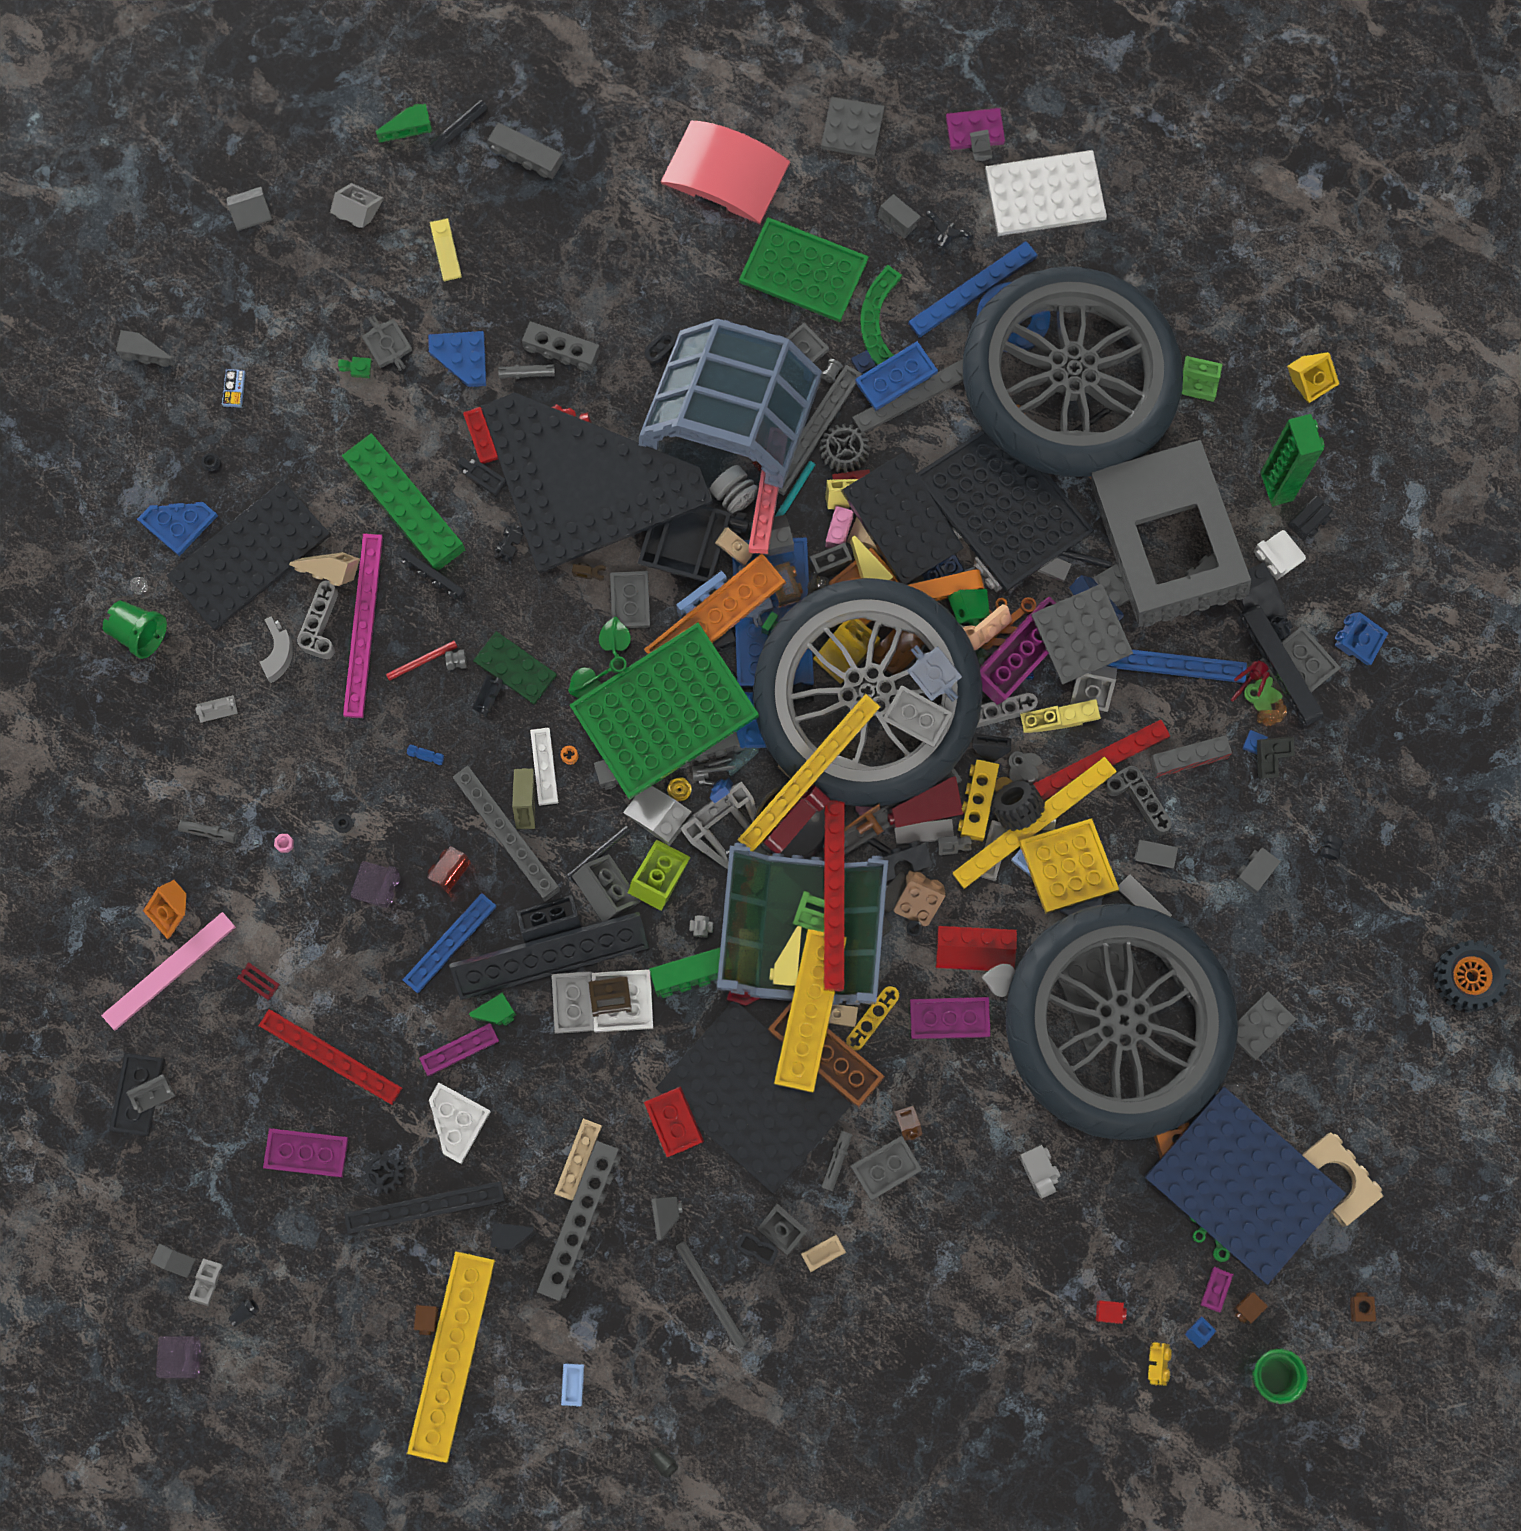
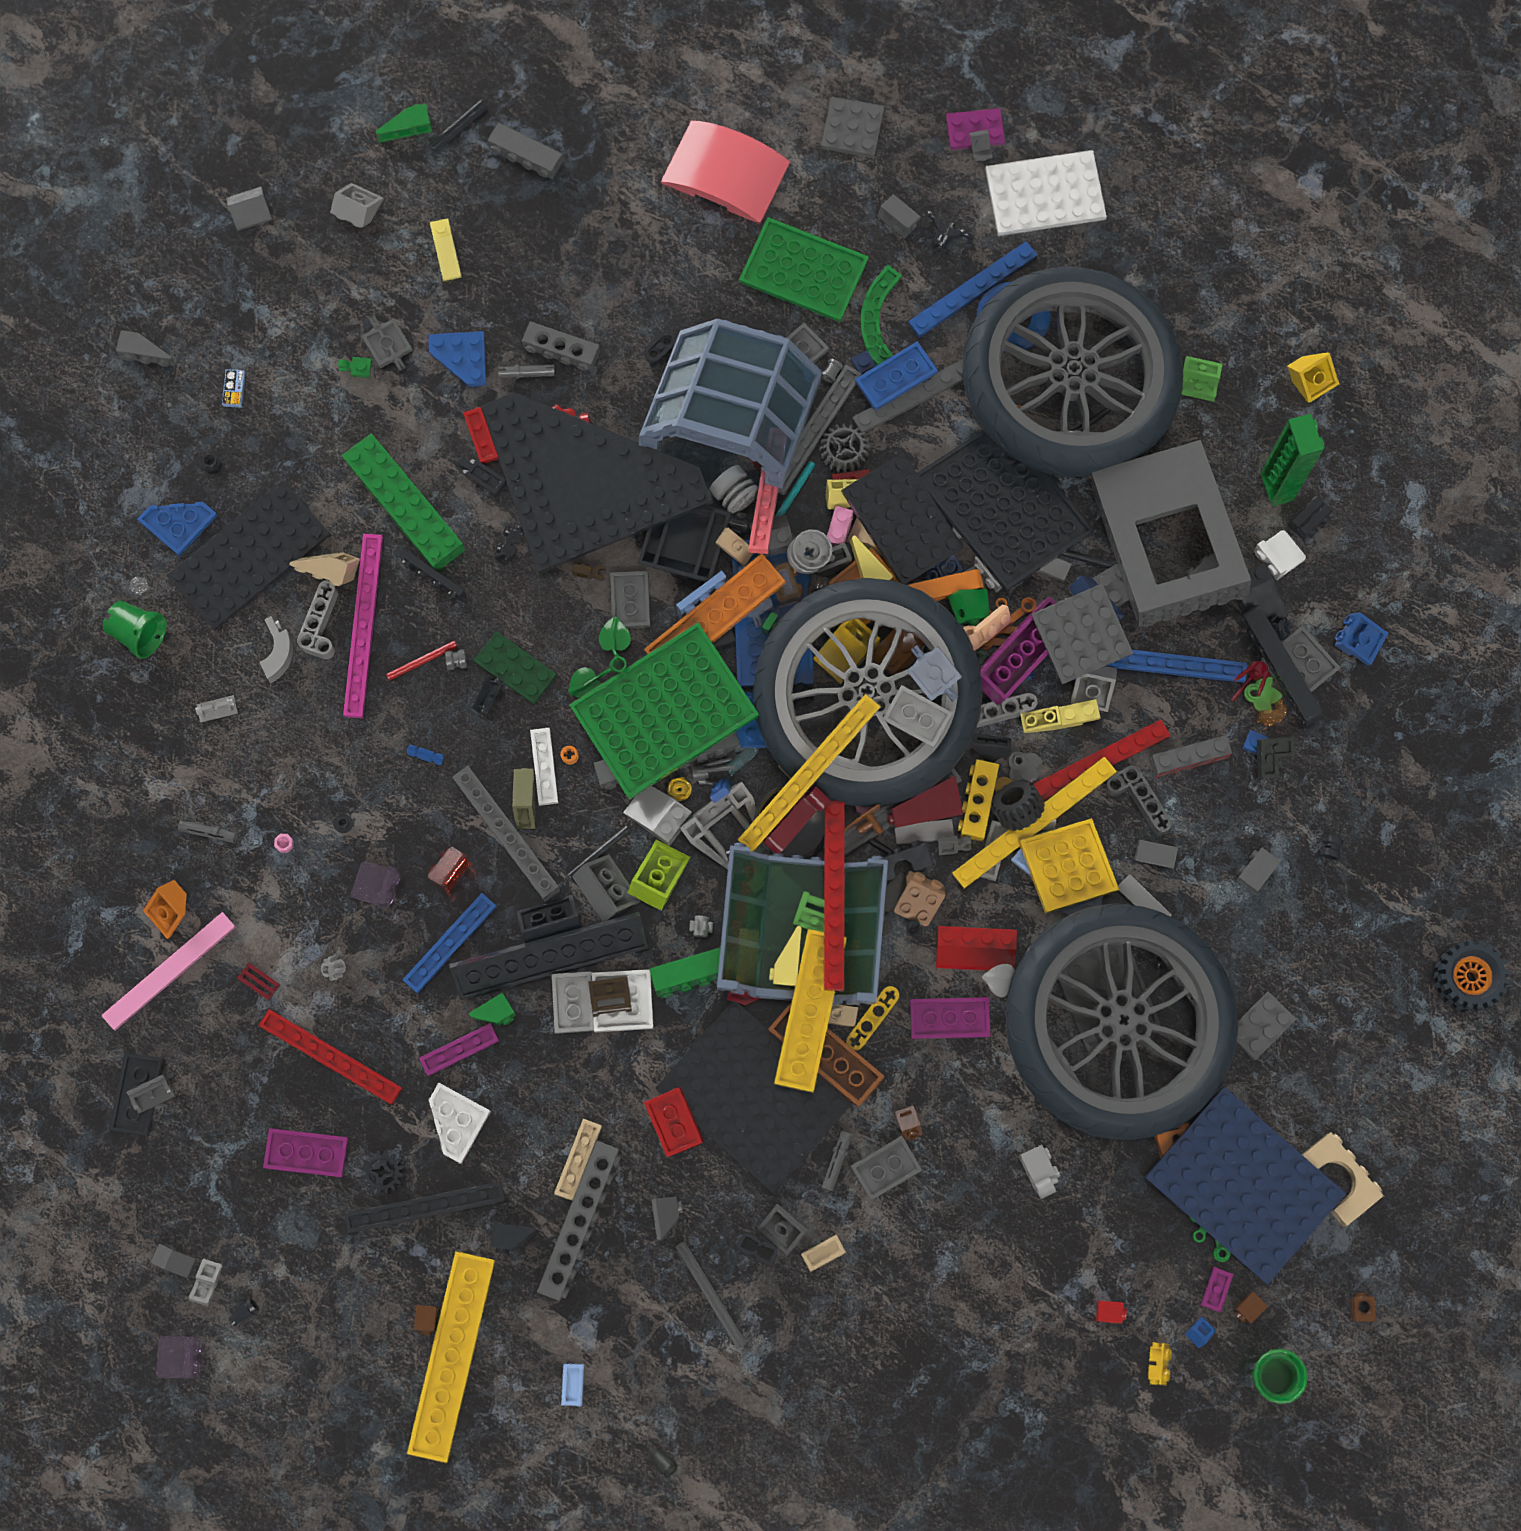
(333, 968): none -> light grey gear
(812, 541): none -> light grey wheel

